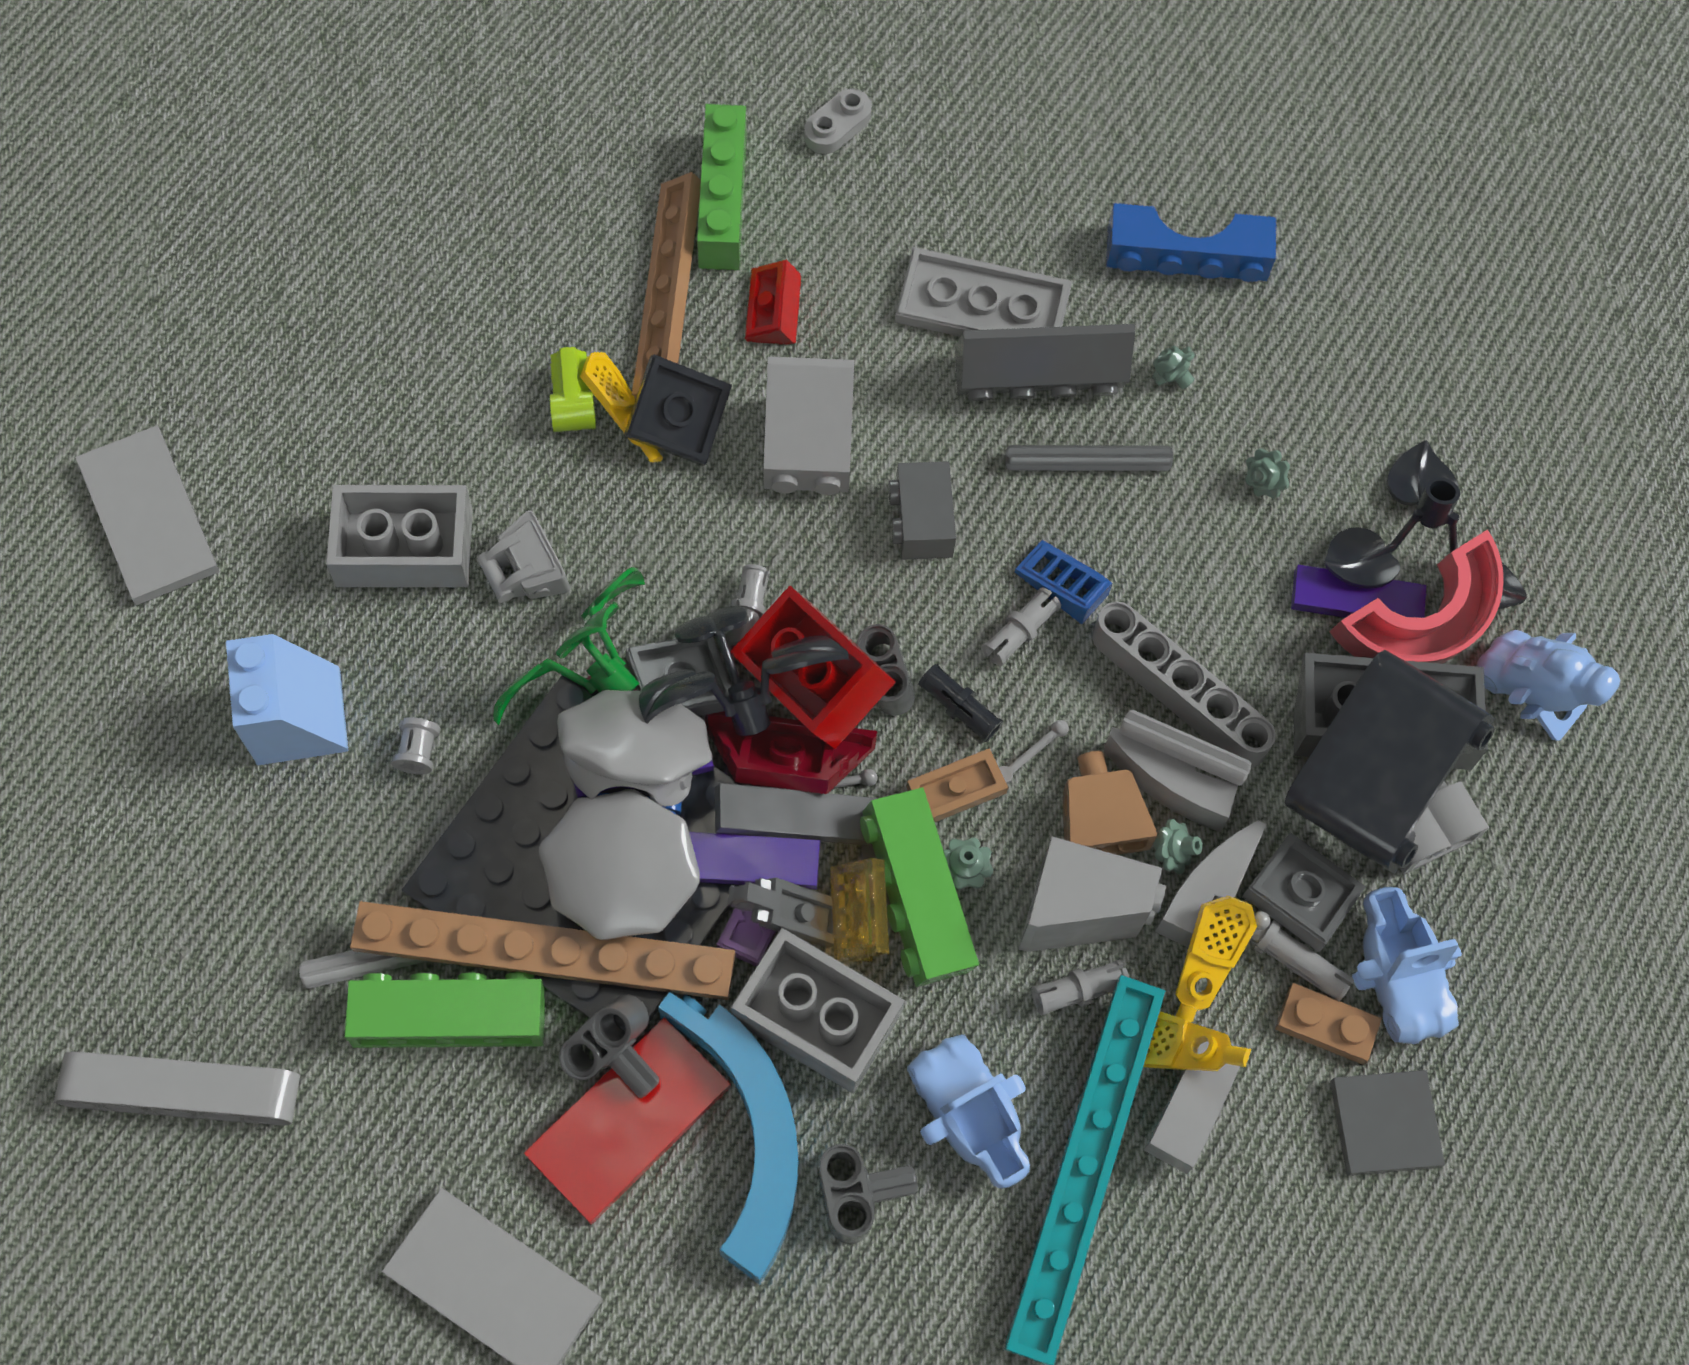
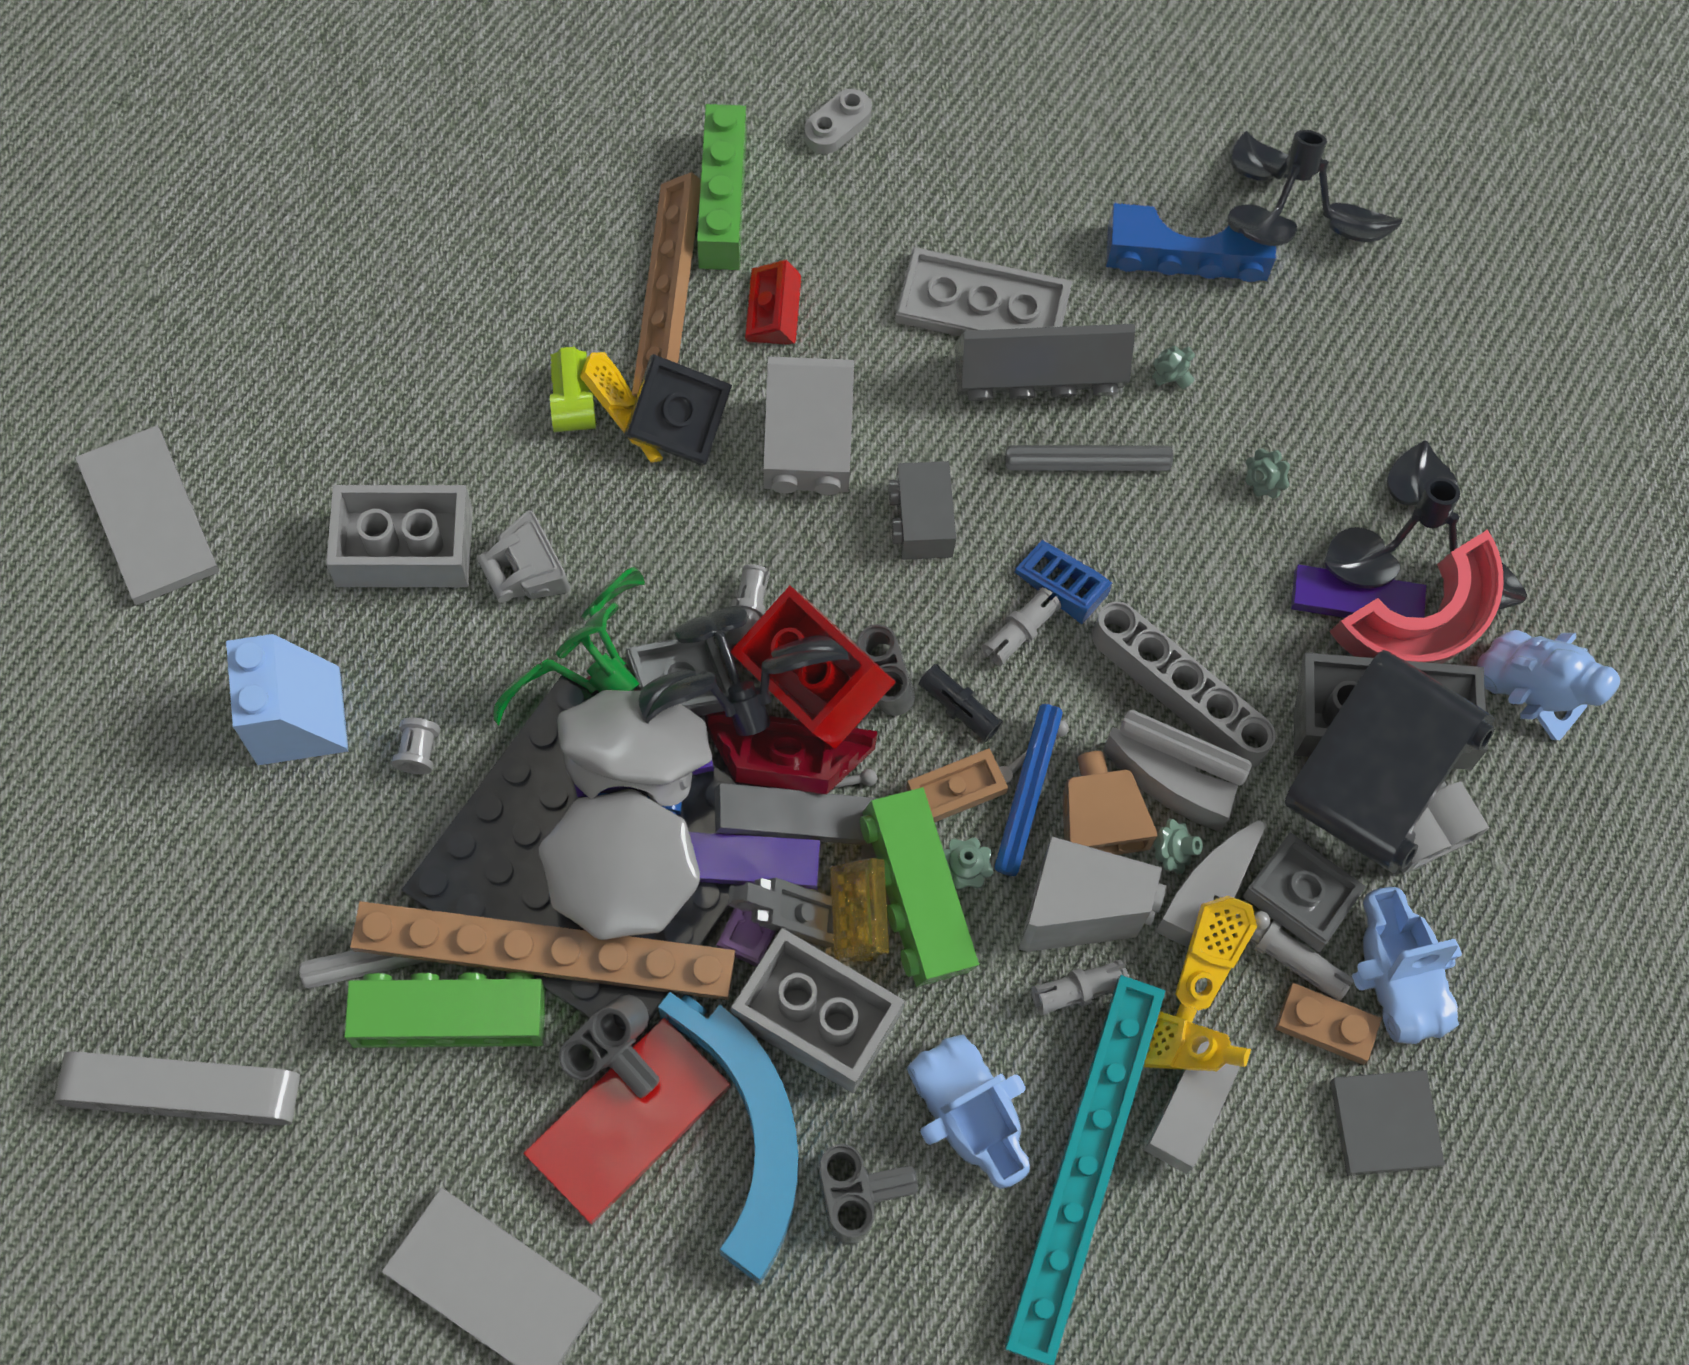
(1028, 790): none -> blue axle
(1303, 161): none -> black plant

